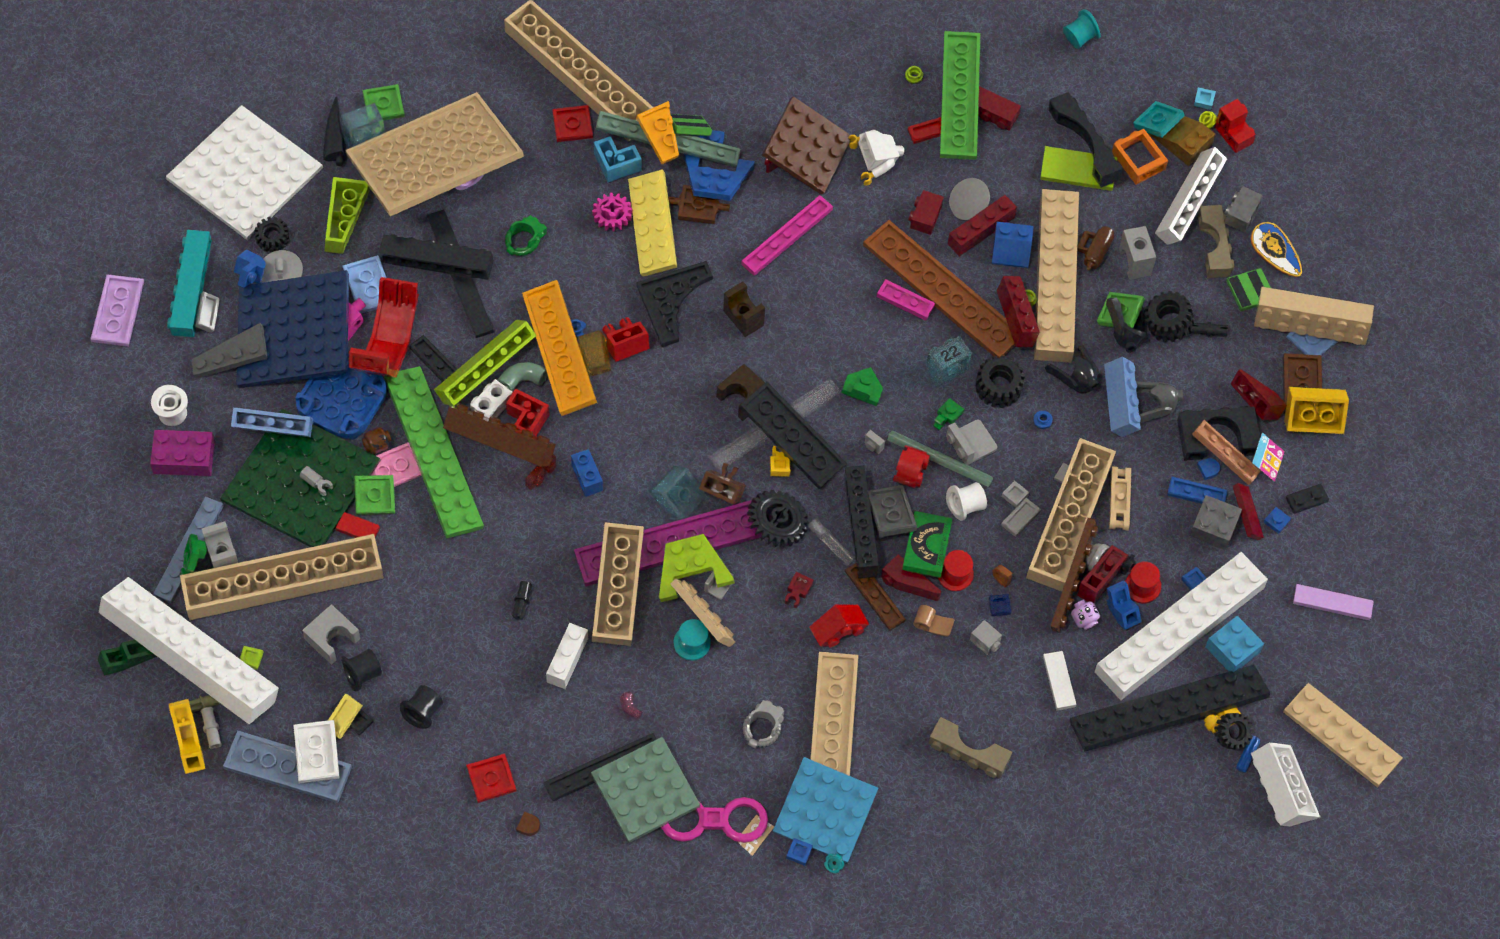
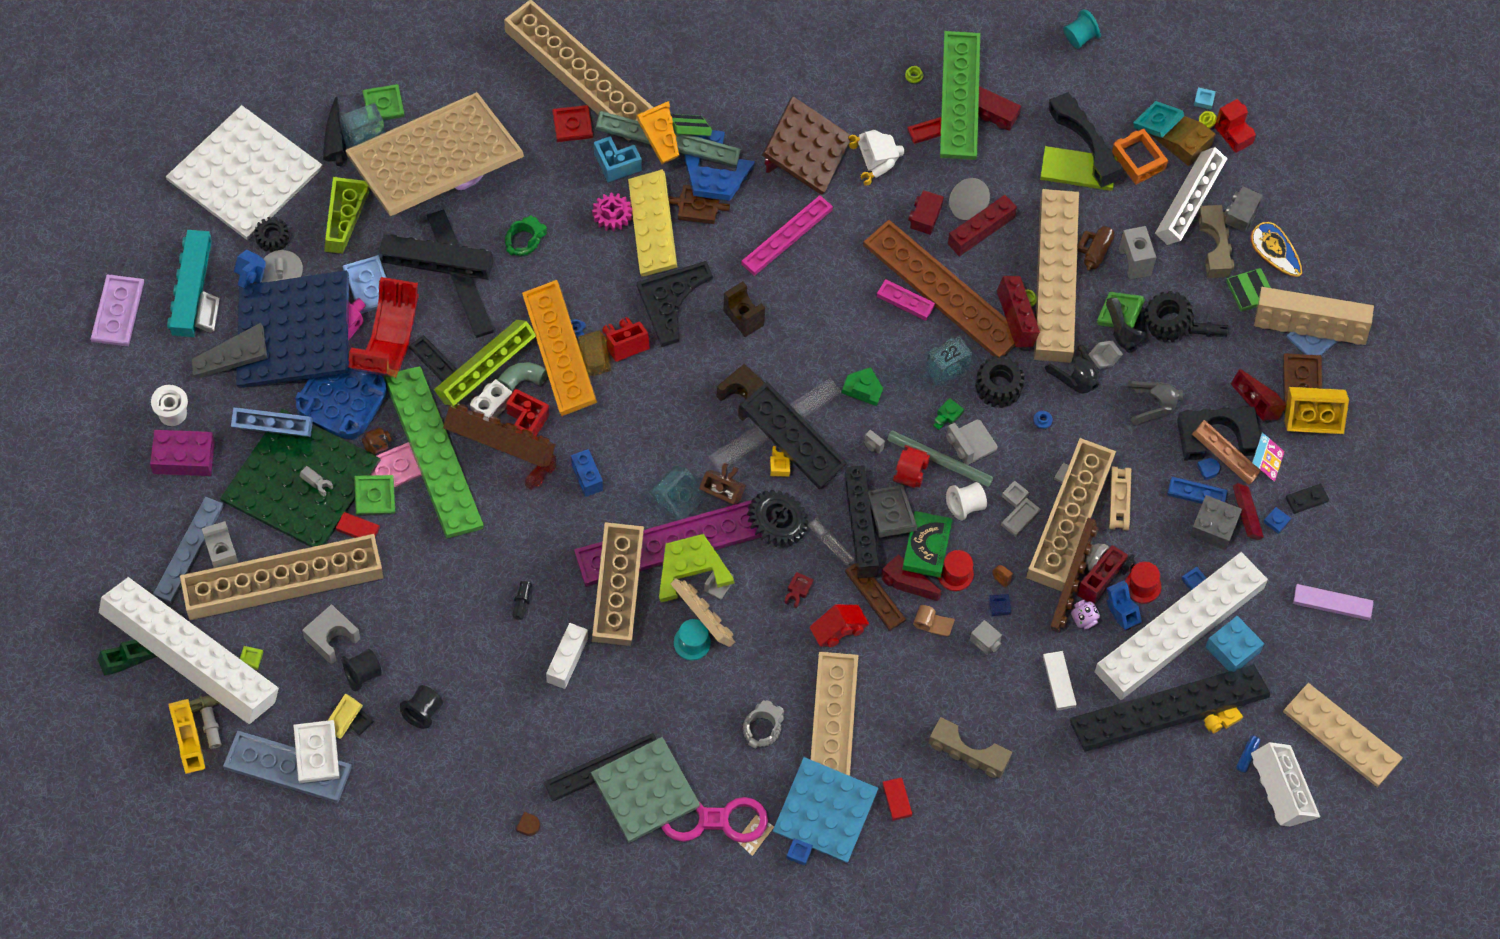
(193, 550): green plate -> none
(491, 778): red tile -> none
(628, 707): clear pink arm -> none
(829, 863): teal plate -> none
(897, 799): none -> red tile
(1012, 244): blue slope -> none
(1105, 354): none -> light grey panel
(1122, 396): medium blue brick -> none
(1244, 730): black tyre -> none

